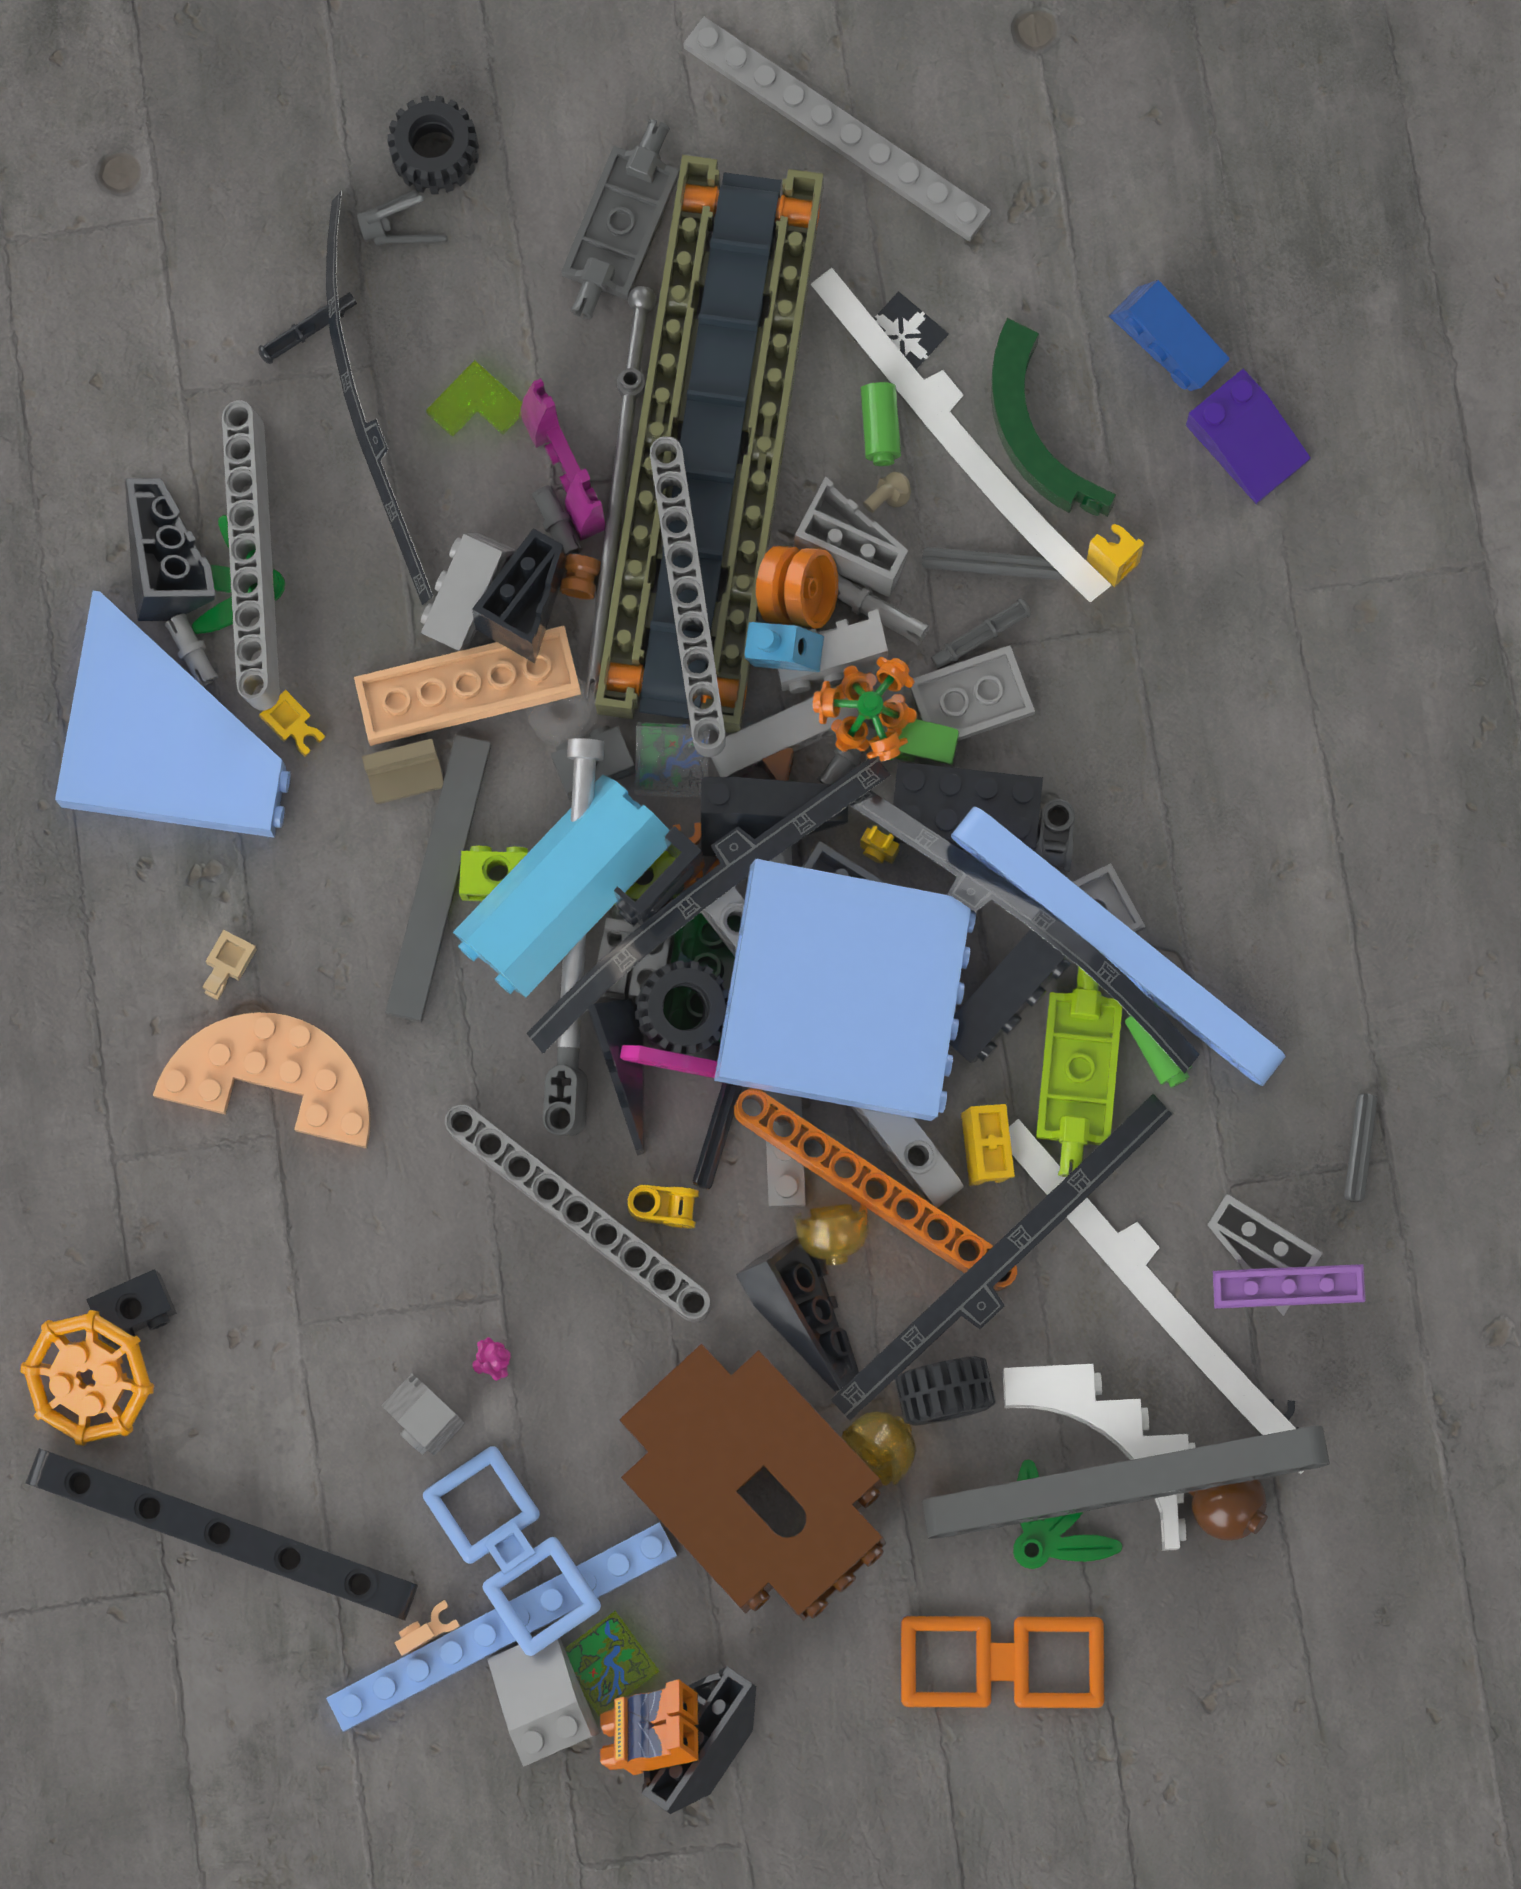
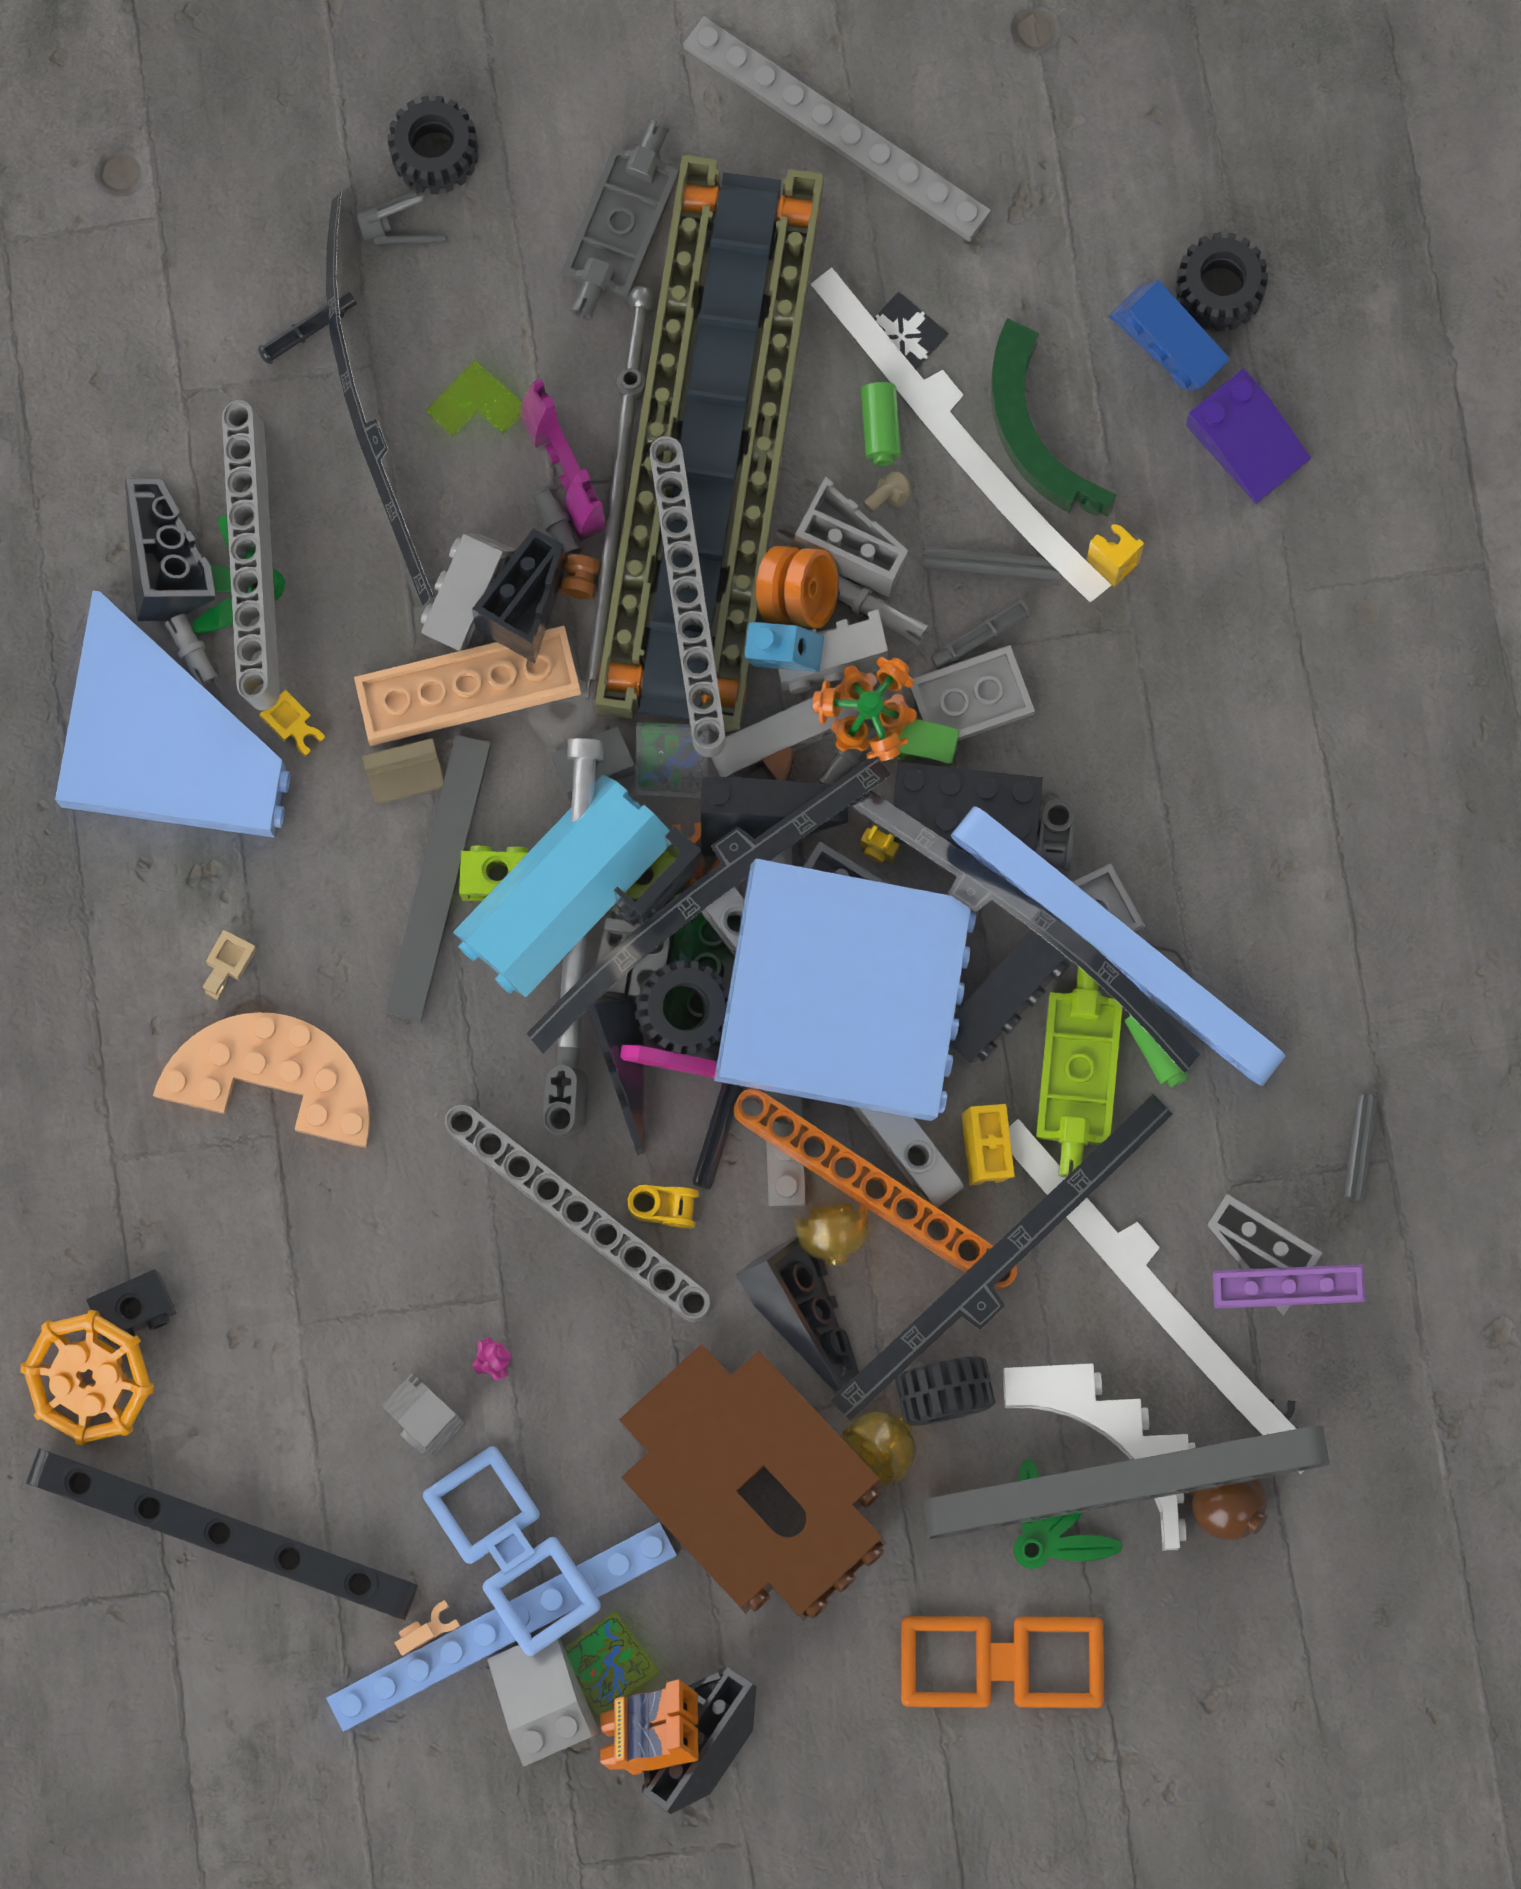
(1225, 254): none -> black tyre

